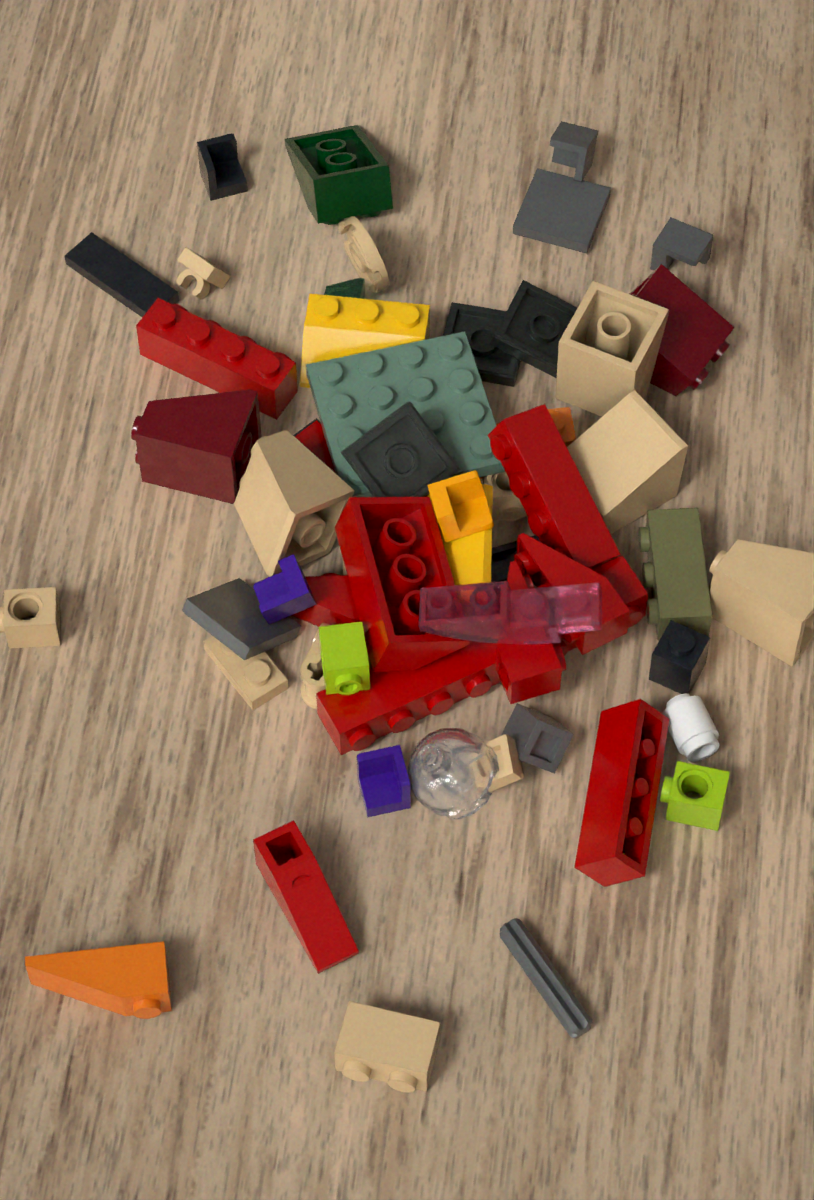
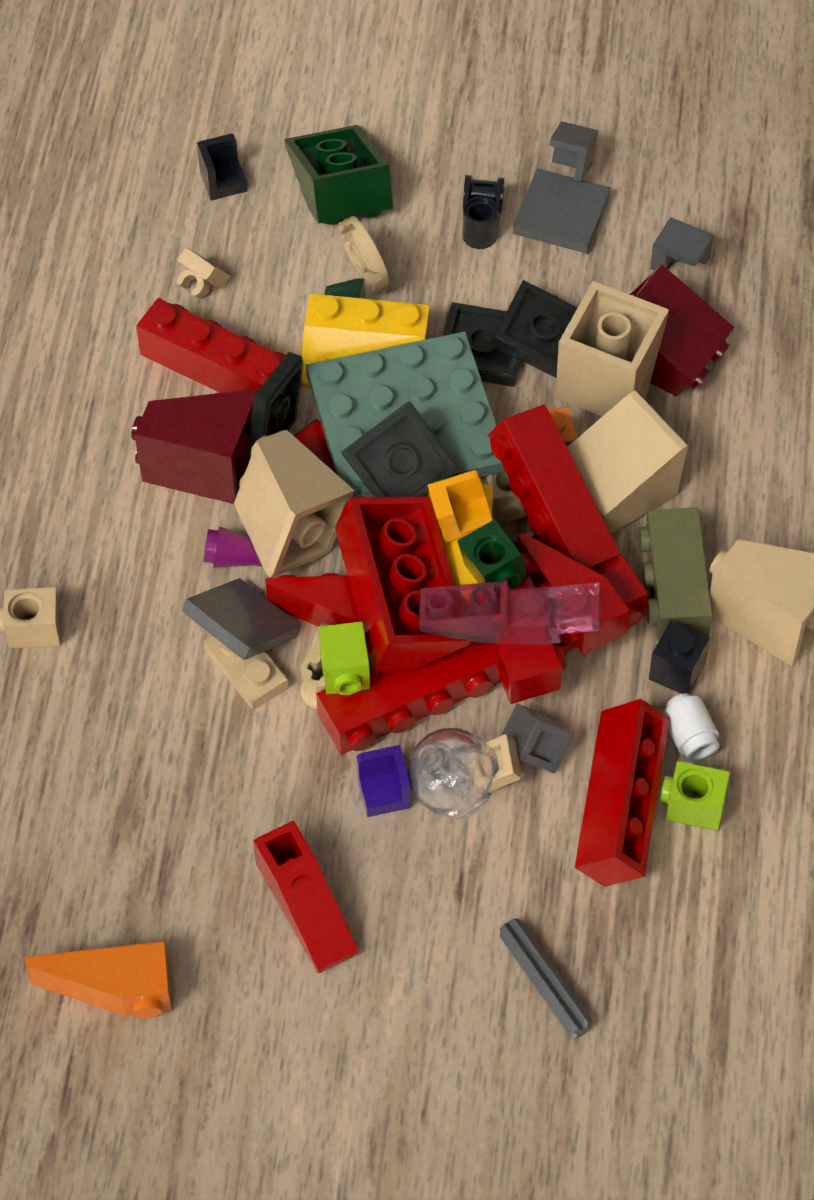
(118, 275): black tile -> none
(229, 549): none -> magenta cone
(276, 400): none -> pearl dark grey tile
(284, 592): dark purple panel -> none
(387, 1047): tan brick -> none
(481, 211): none -> black piece
(491, 545): none -> dark green brick

